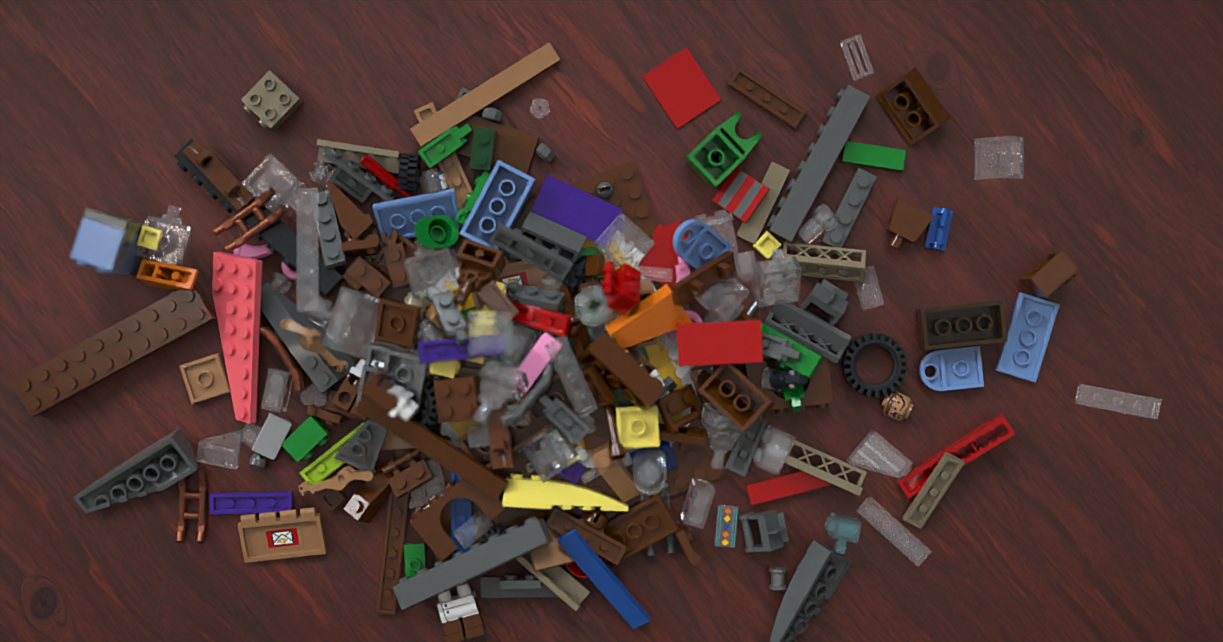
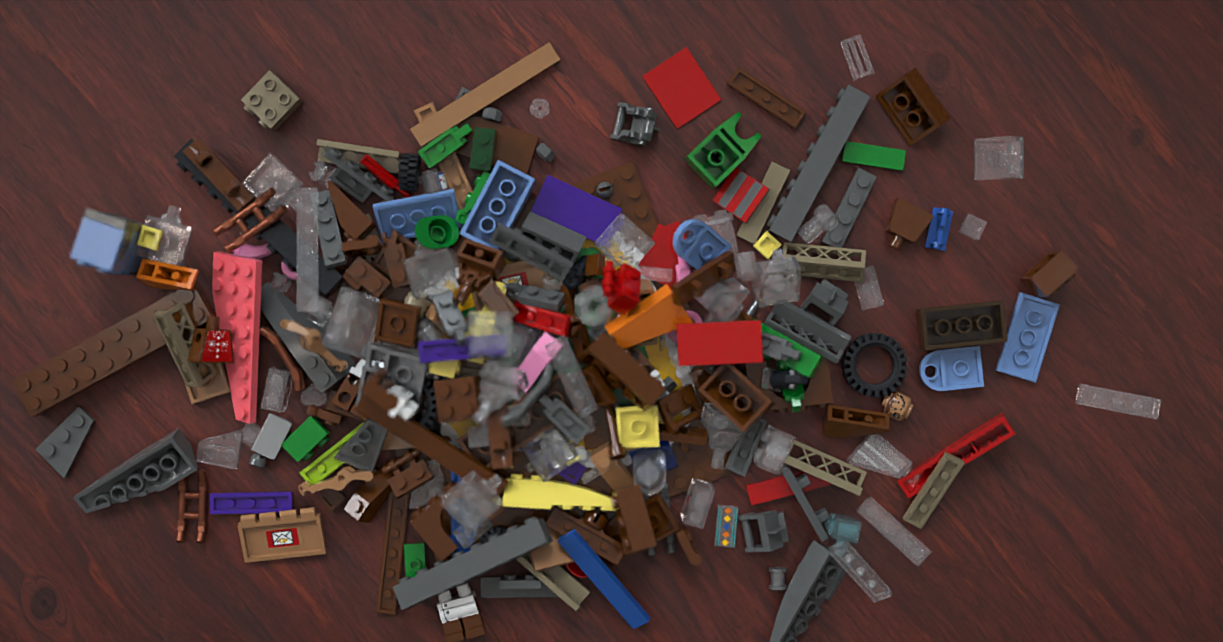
(63, 444): none -> dark grey wing
(178, 347): none -> dark tan fence
(211, 344): none -> torso
(473, 500): none -> clear hinge
(633, 520): none -> reddish brown wedge
(641, 127): none -> dark grey piece
(816, 518): none -> dark grey hinge
(853, 422): none -> reddish brown slope
(860, 571): none -> clear tile
(972, 227): none -> clear tile

